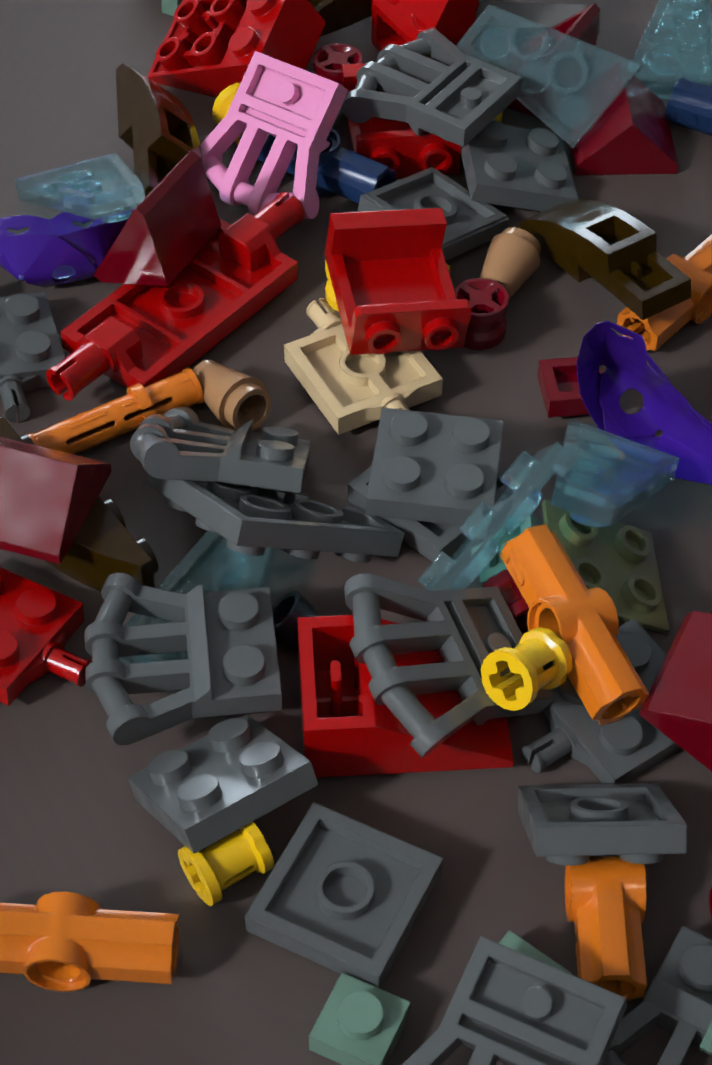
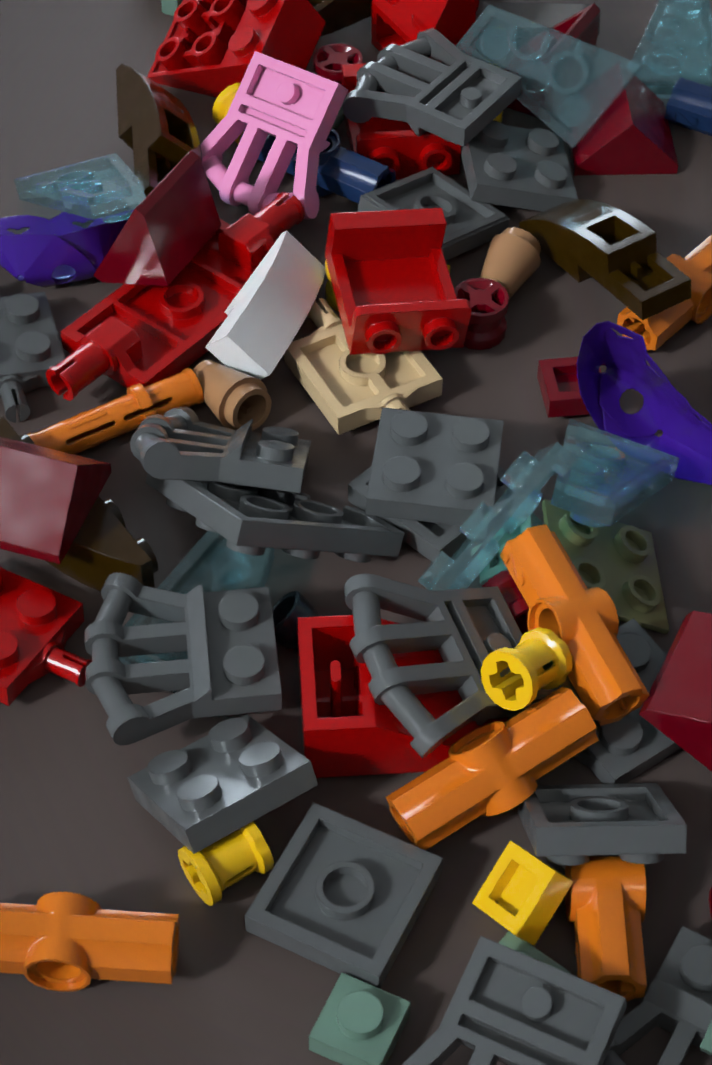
(269, 309): none -> white slope
(492, 768): none -> orange piece
(522, 893): none -> yellow plate

